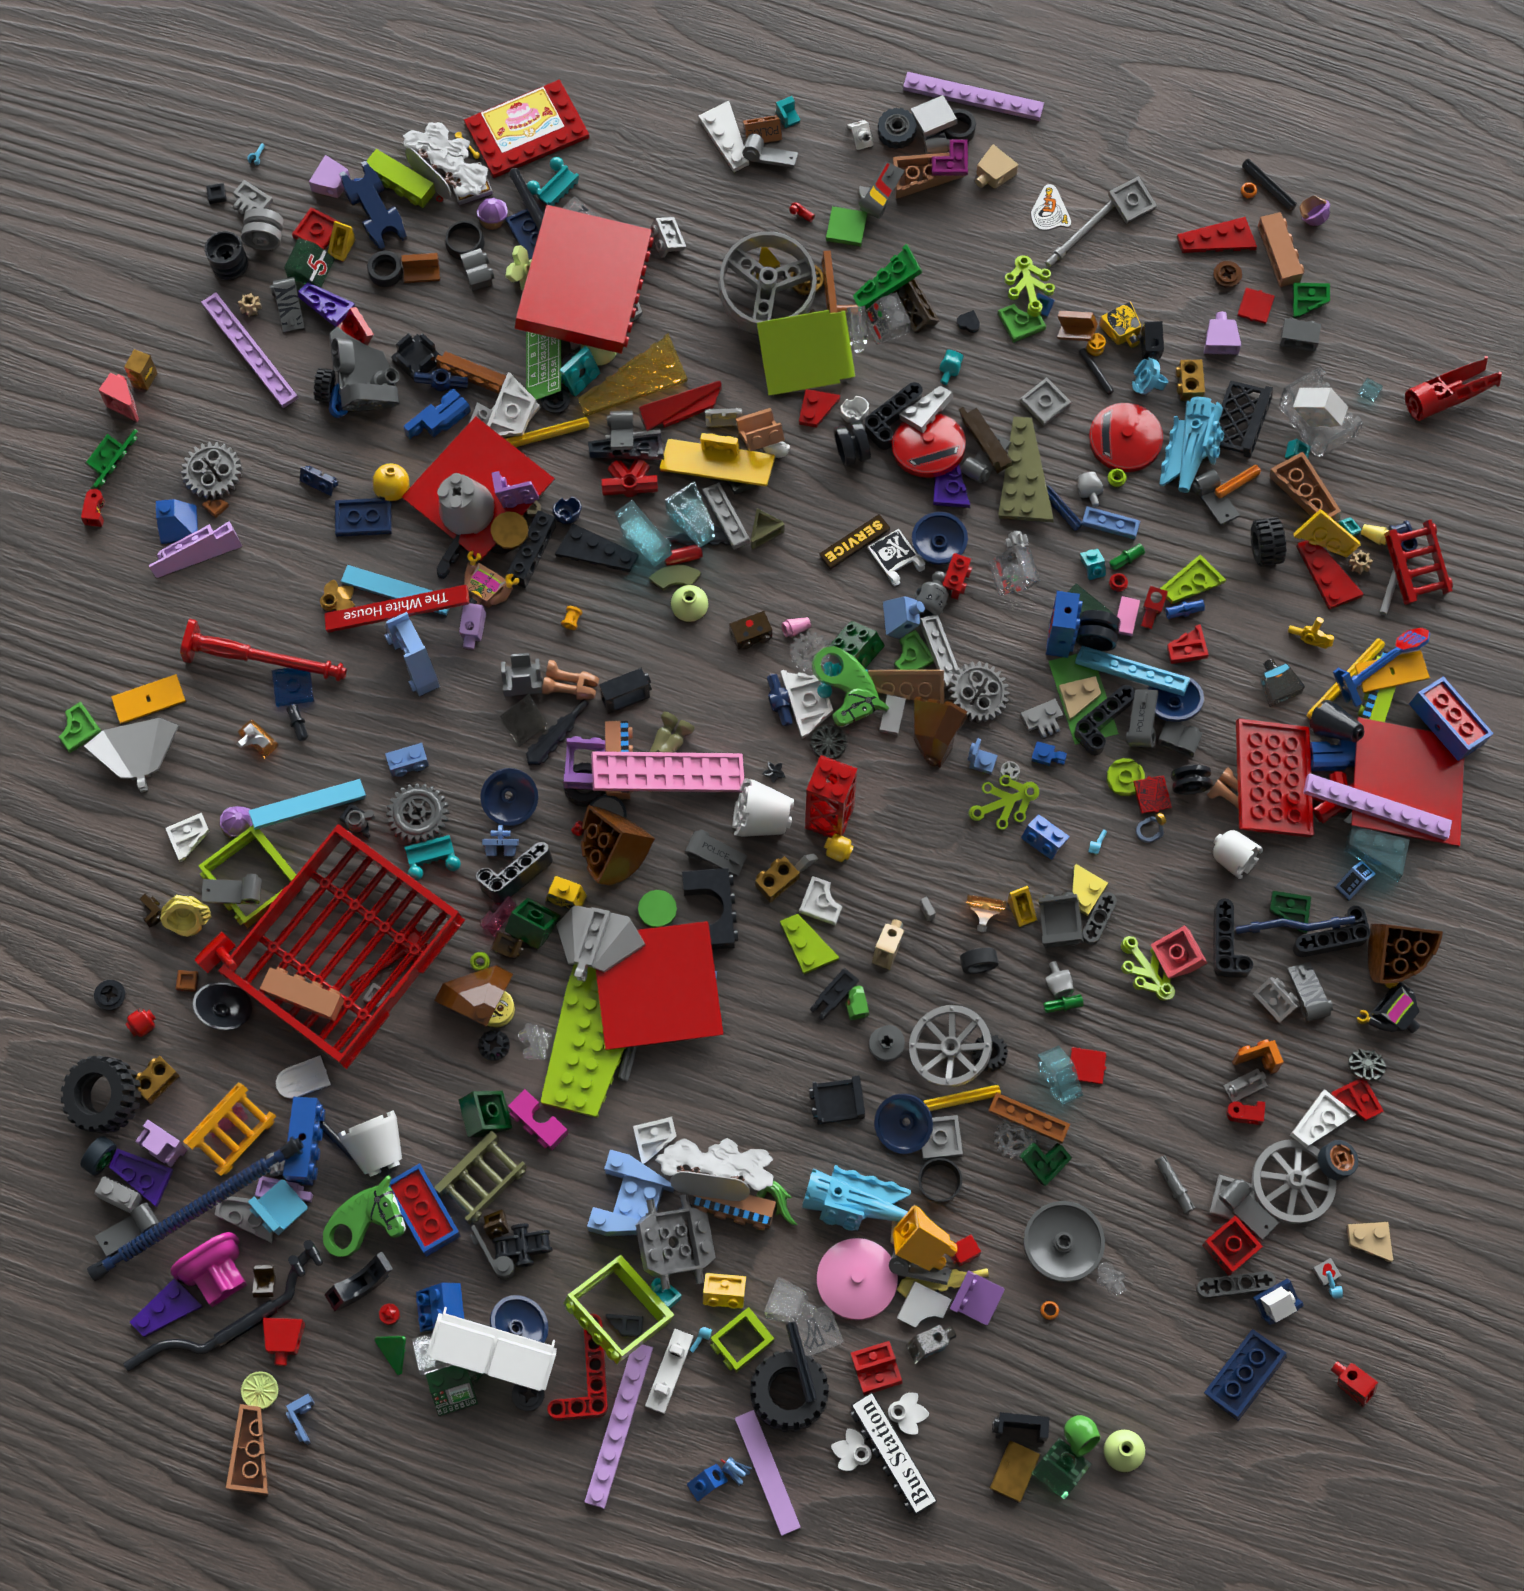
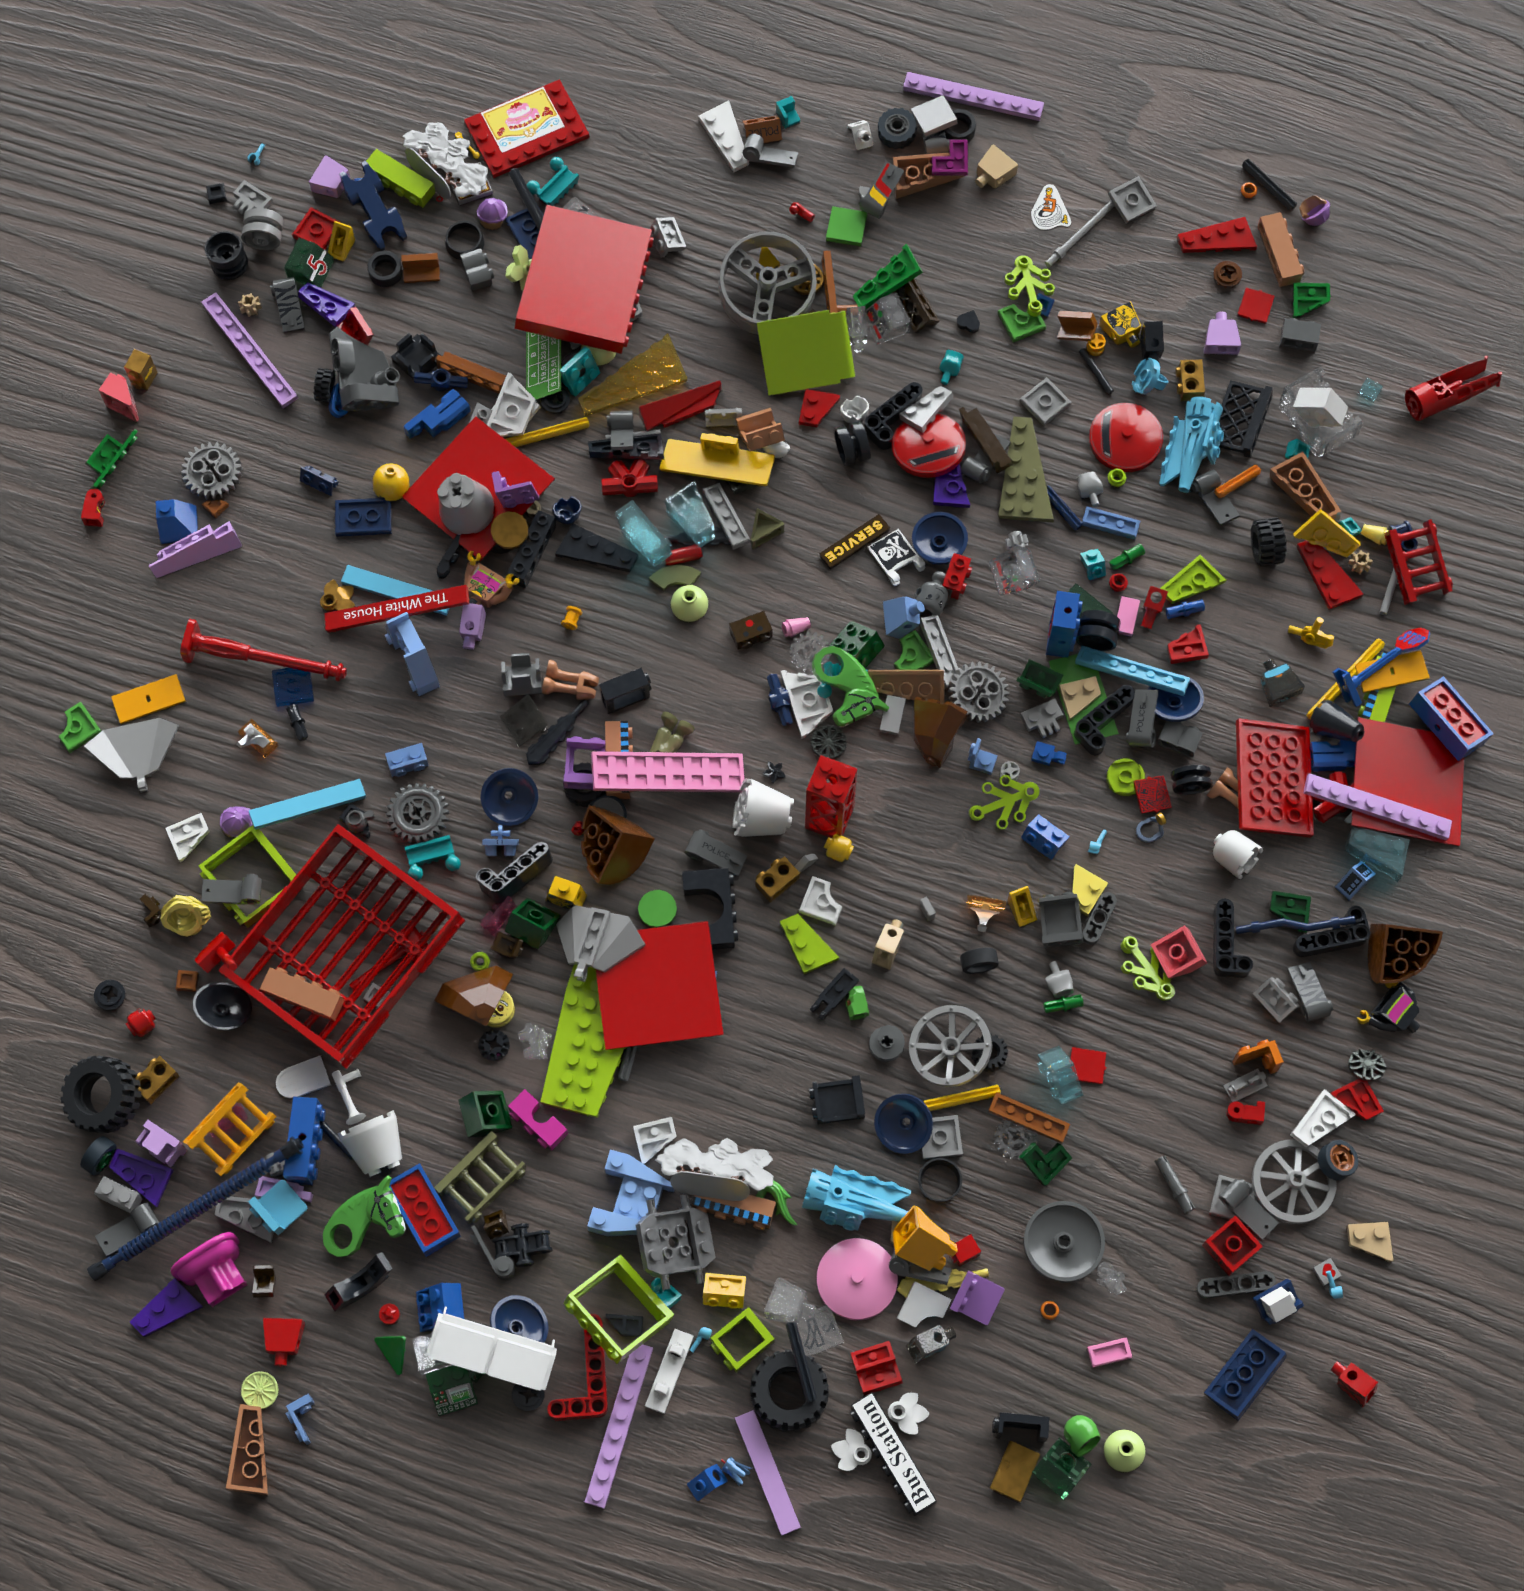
(244, 1323): black piece -> none
(354, 1115): none -> white piece
(1040, 678): none -> dark green bracket
(1109, 1352): none -> bright pink tile

